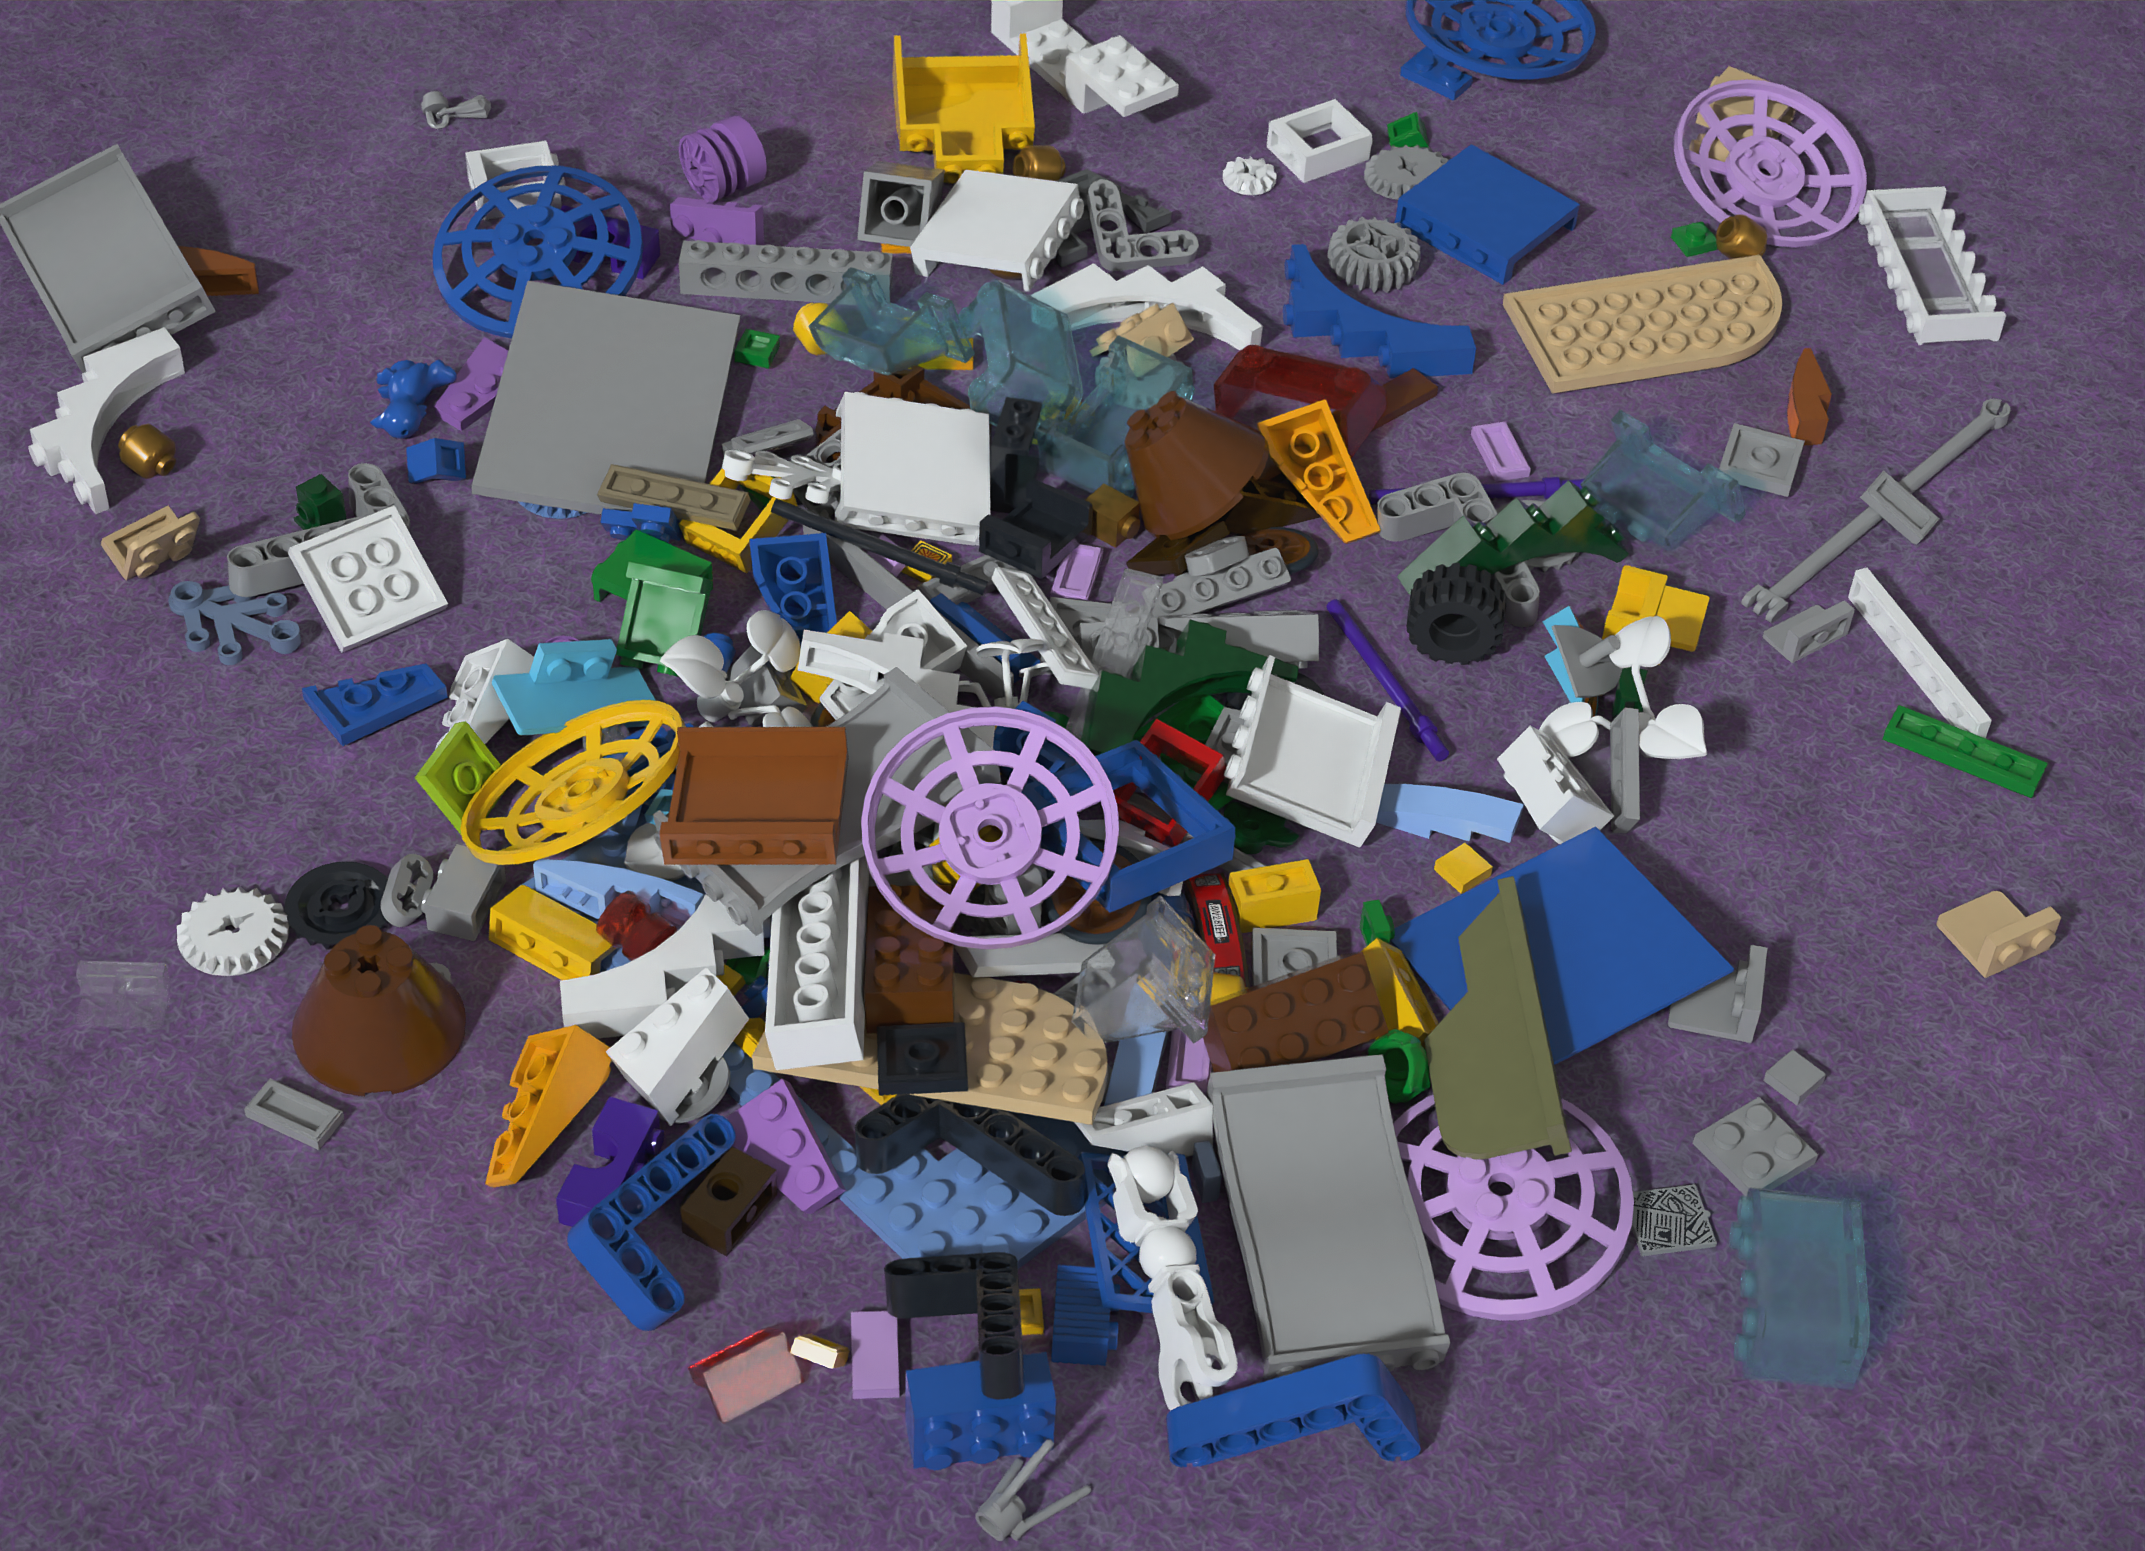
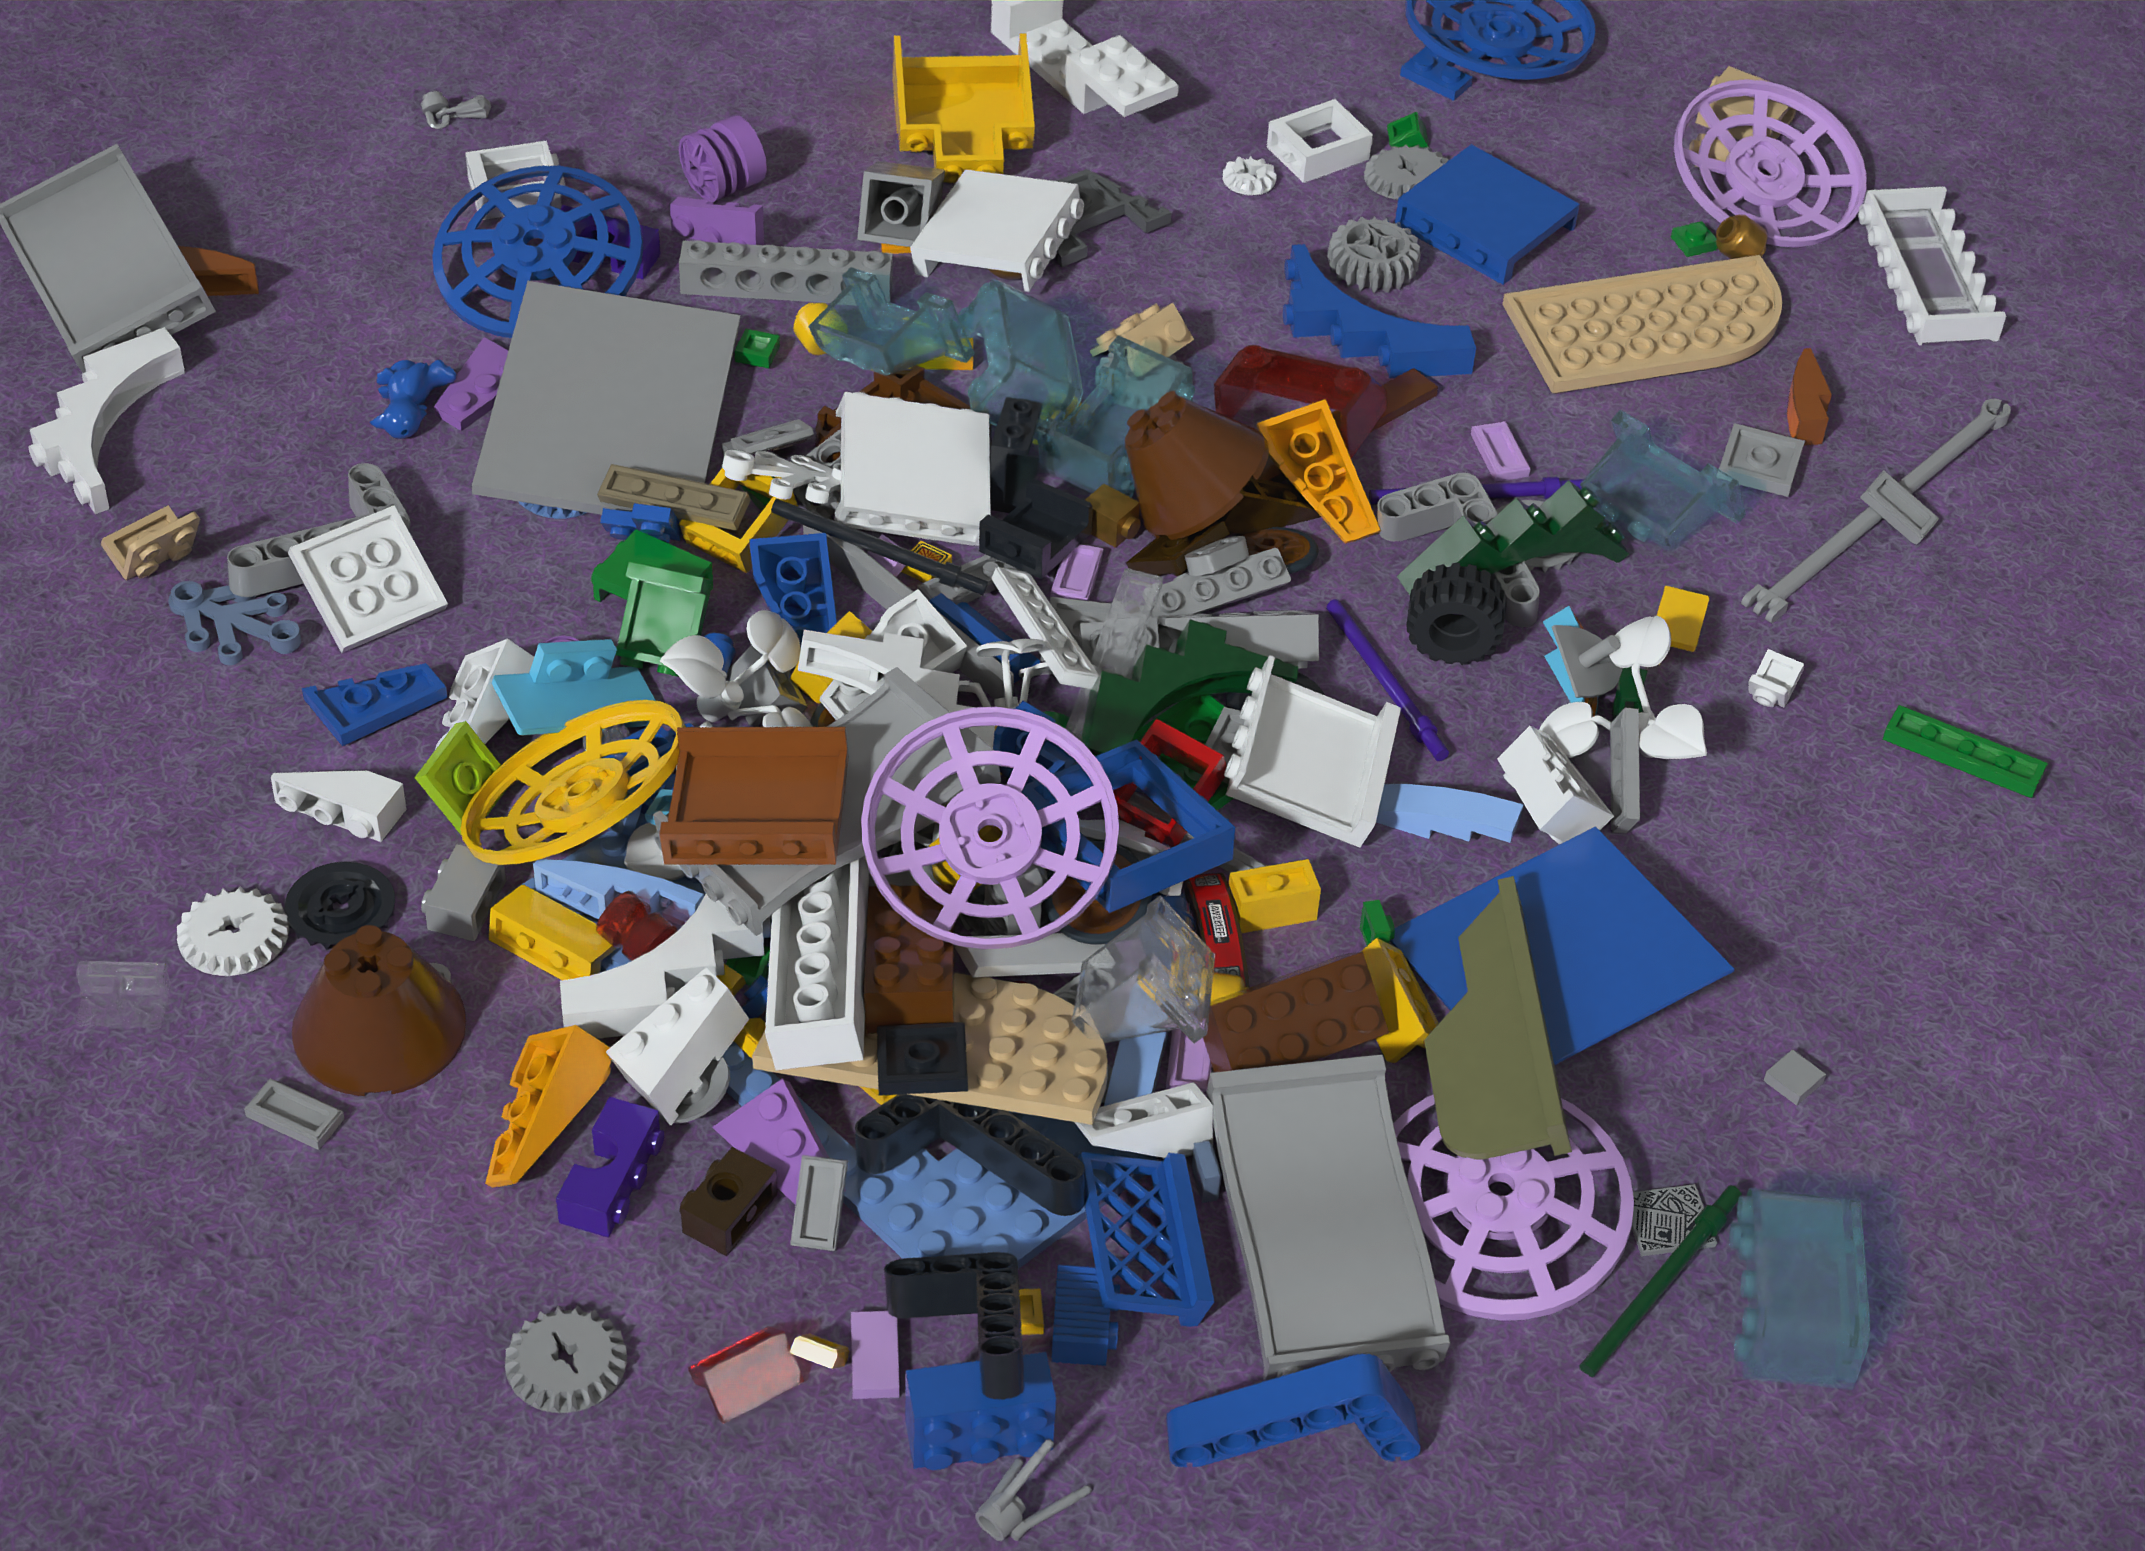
(147, 451): pearl gold head -> none
(319, 503): dark green brick -> none
(349, 799): none -> white slope
(400, 886): light grey beam -> none
(436, 460): blue panel -> none
(551, 1383): none -> light grey gear
(606, 1235): blue beam -> none
(819, 1202): none -> light grey tile
(1039, 163): pearl gold head -> none
(1097, 298): white arch -> none
(1129, 245): light grey beam -> none
(1185, 1327): white piece -> none
(1258, 828): dark green plate -> none
(1288, 950): light grey plate -> none
(1405, 1065): green hair -> none
(1463, 868): yellow tile -> none
(1636, 598): yellow panel -> none
(1708, 1224): none -> dark green bar
(1727, 1006): light grey bracket -> none
(1755, 1148): light grey plate -> none
(1775, 679): none -> white bracket
(1810, 630): light grey panel -> none
(1917, 655): white tile -> none
(1996, 933): tan bracket -> none

